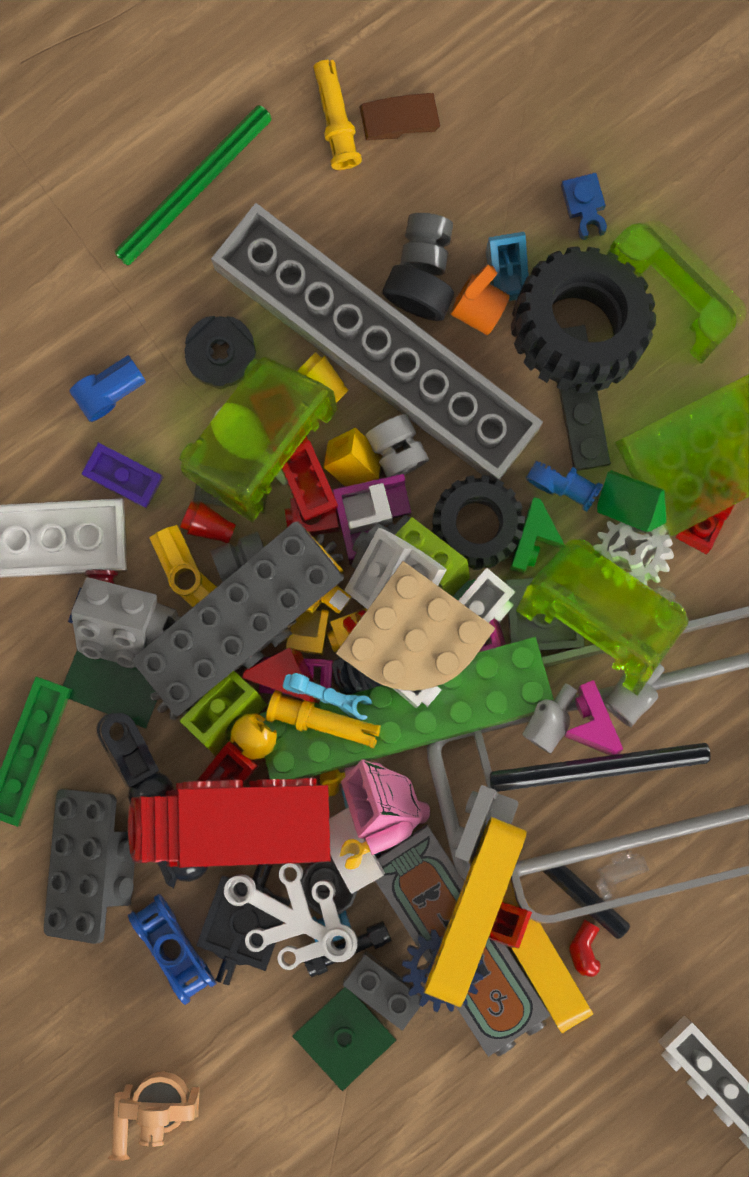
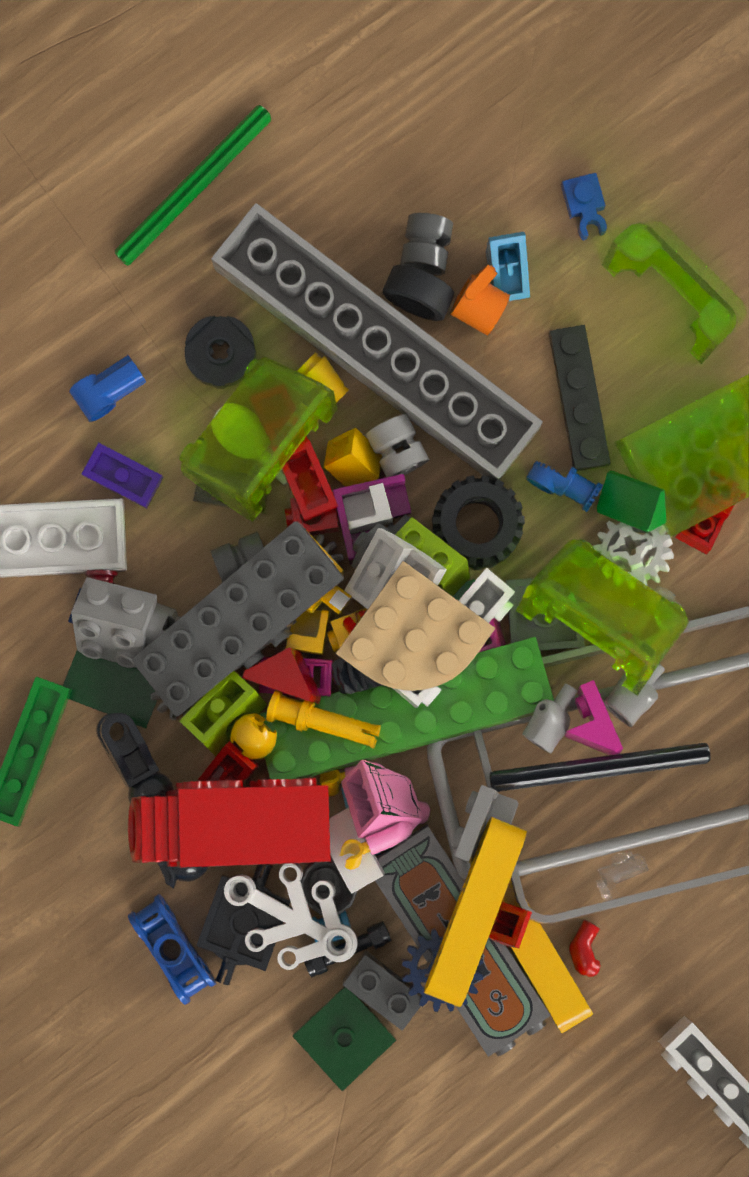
(87, 866): dark grey bracket -> none
(158, 1108): light nougat piece -> none
(176, 559): yellow piece -> none
(206, 523): red cone -> none
(338, 130): yellow pin -> none
(347, 703): medium azure piece -> none
(399, 115): reddish brown slope -> none
(538, 528): green slope -> none
(585, 897): black axle -> none
(602, 282): black tyre -> none

